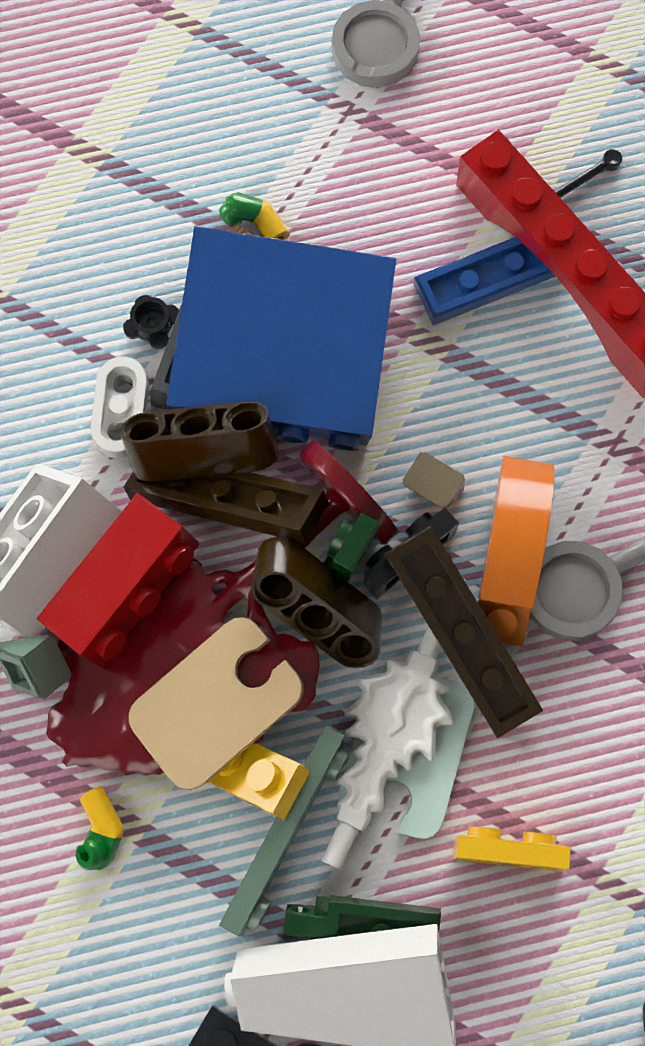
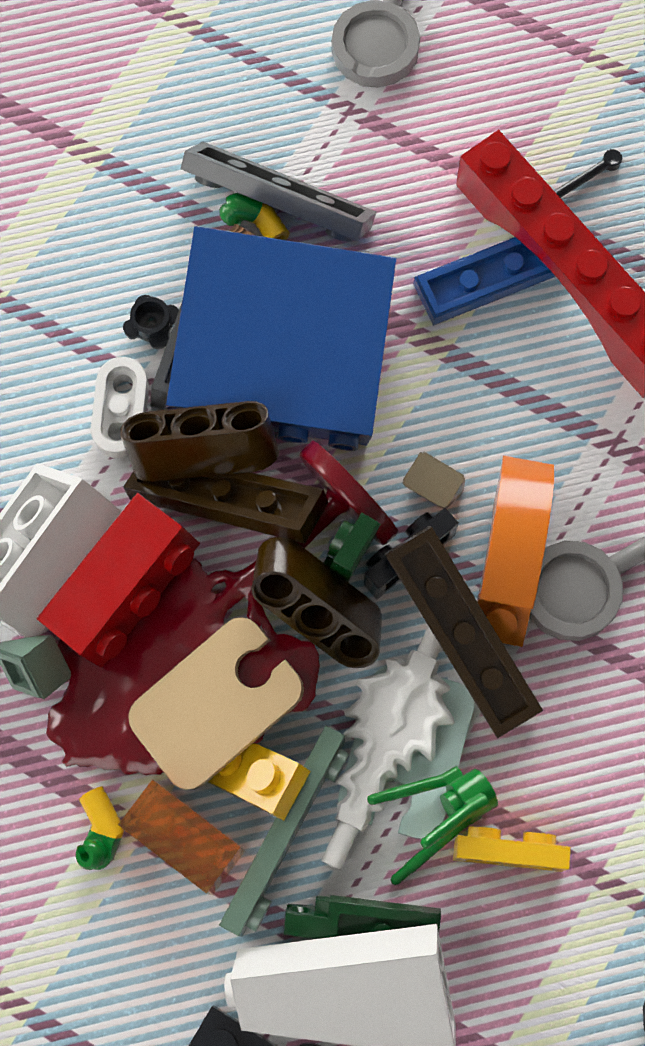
(181, 838): none -> clear orange brick
(220, 168): none -> dark grey plate
(465, 803): none -> green plant

